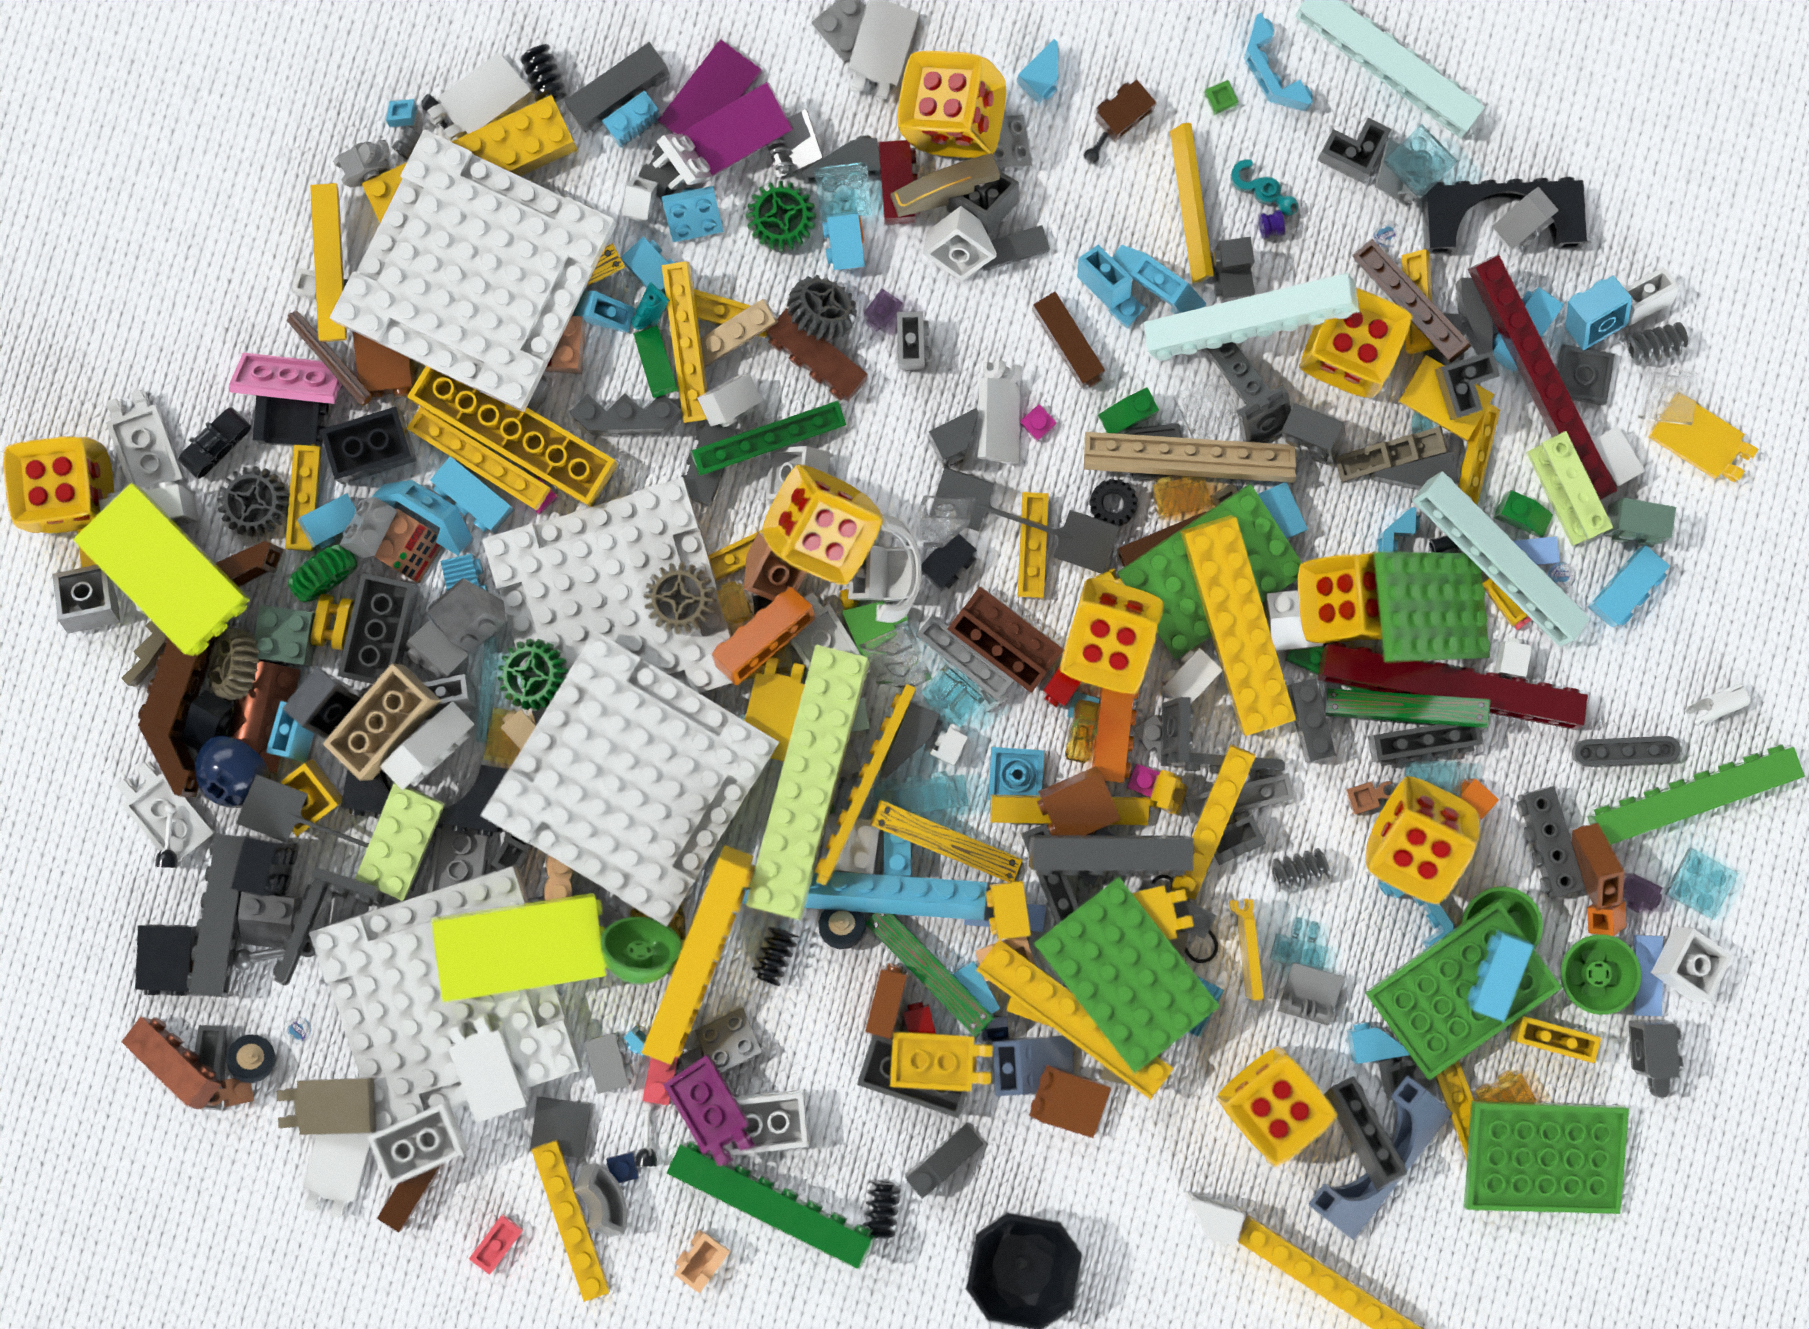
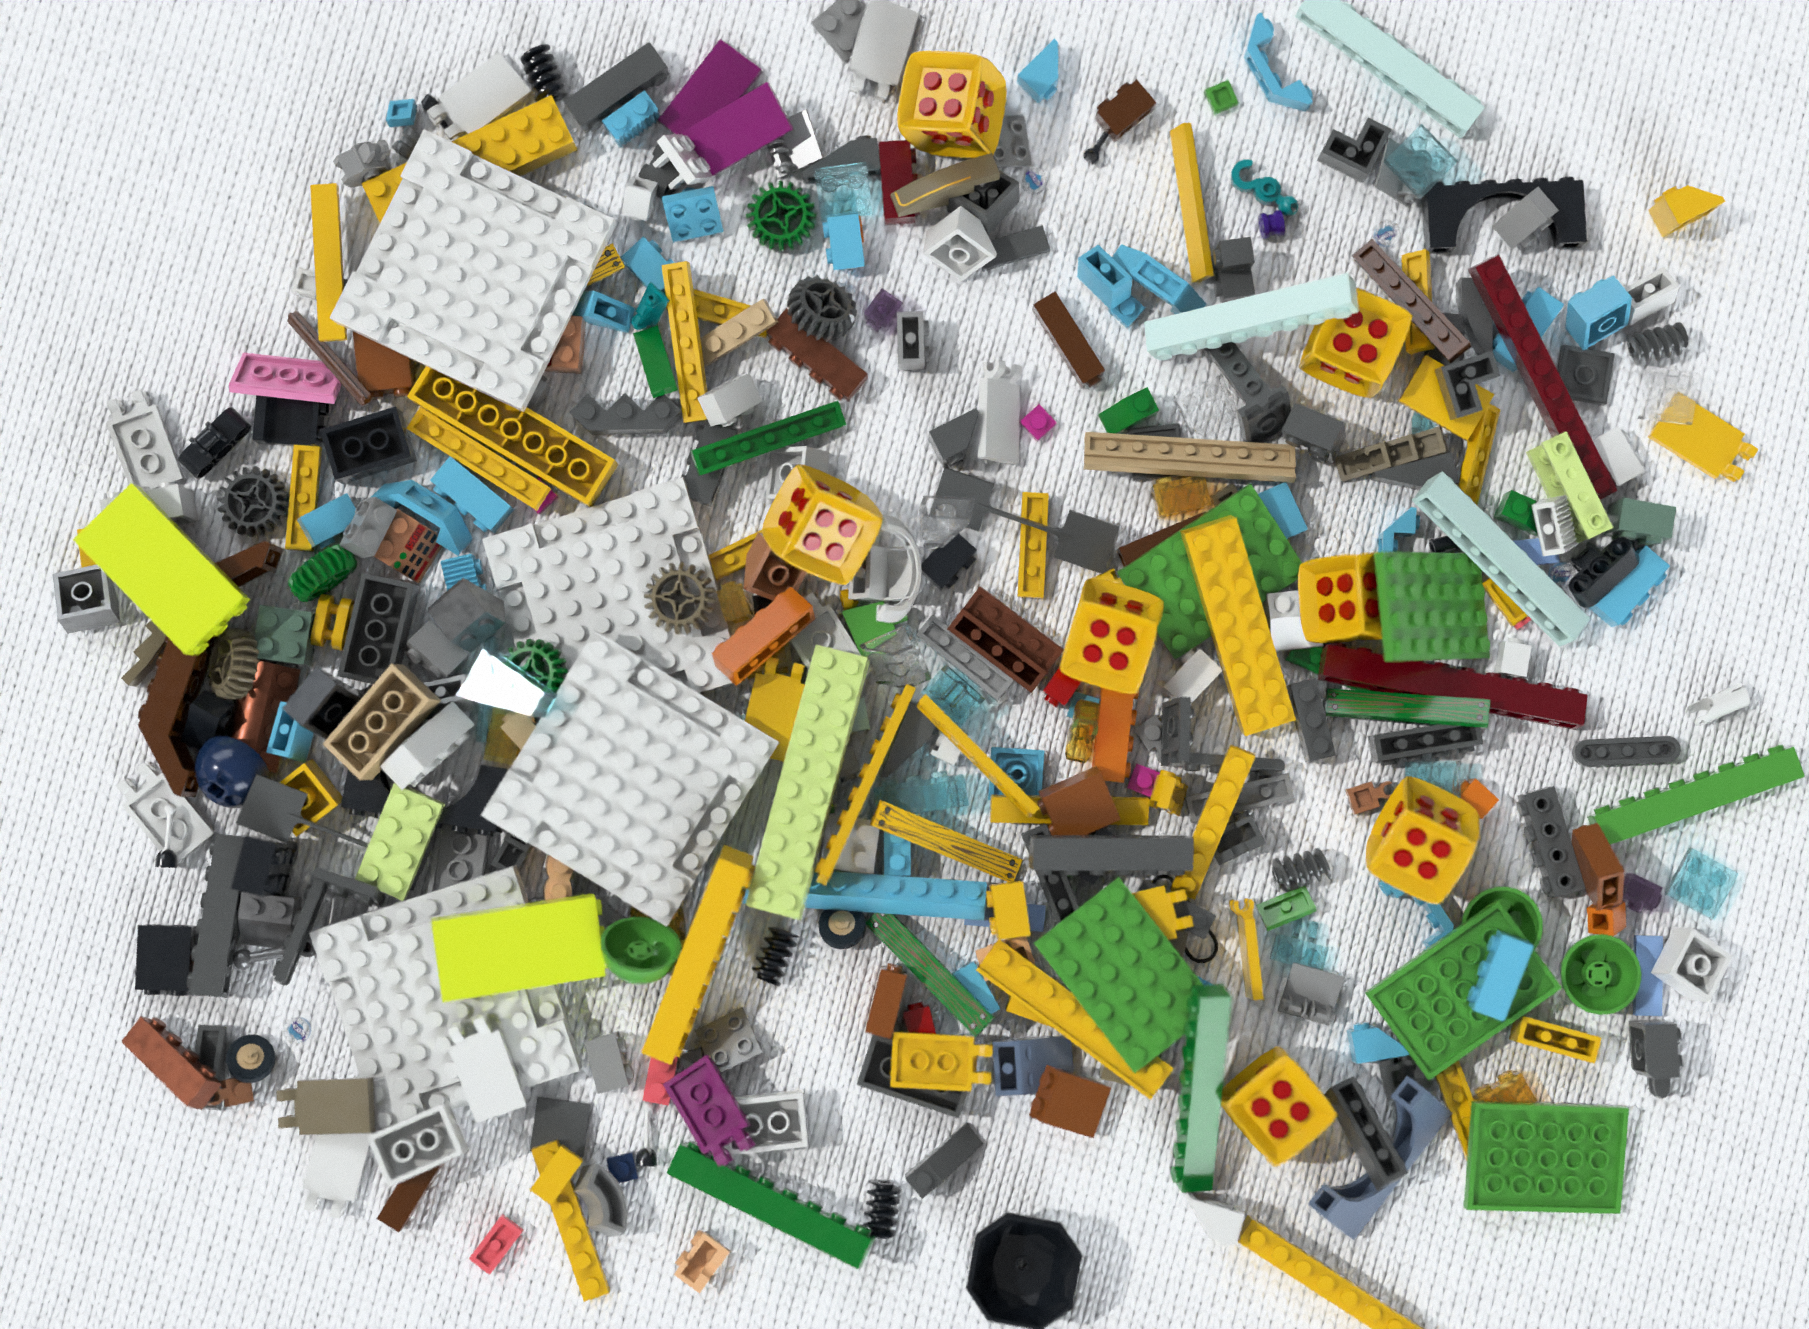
(56, 483): yellow piece -> none
(506, 686): none -> clear light blue wedge
(556, 1174): none -> yellow tile
(635, 1040): medium azure plate -> none
(977, 756): none -> yellow tile
(996, 1029): dark blue plate -> none
(1034, 181): none -> clear tile
(1118, 487): black tyre -> none
(1201, 1087): none -> brick
(1286, 908): none -> bright green plate
(1554, 525): none -> white brick
(1601, 570): none -> black piece
(1682, 207): none -> yellow slope

